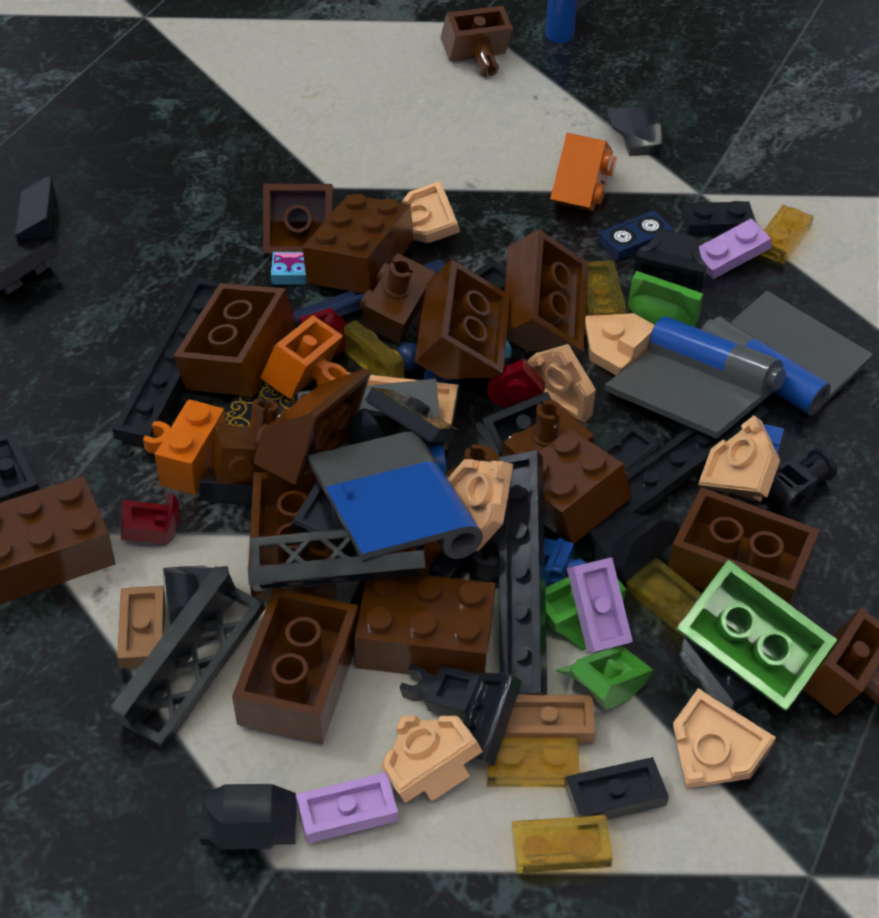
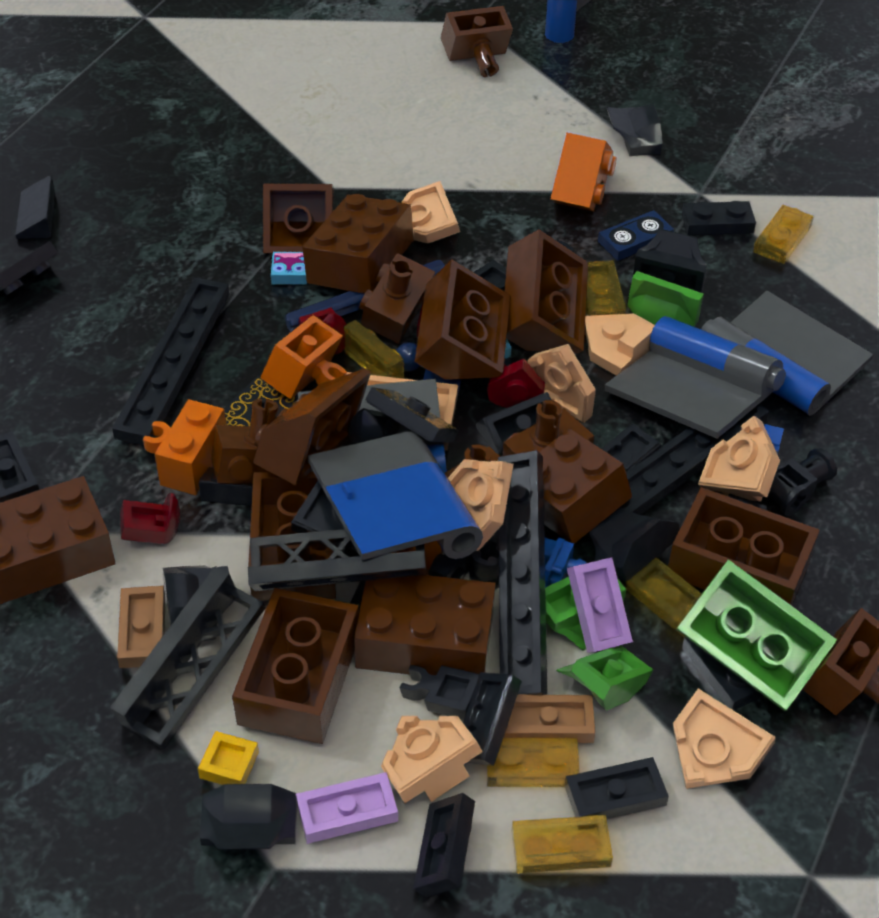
(228, 759): none -> yellow plate
(234, 339): reddish brown brick -> none
(444, 845): none -> black plate
(734, 248): lavender plate -> none

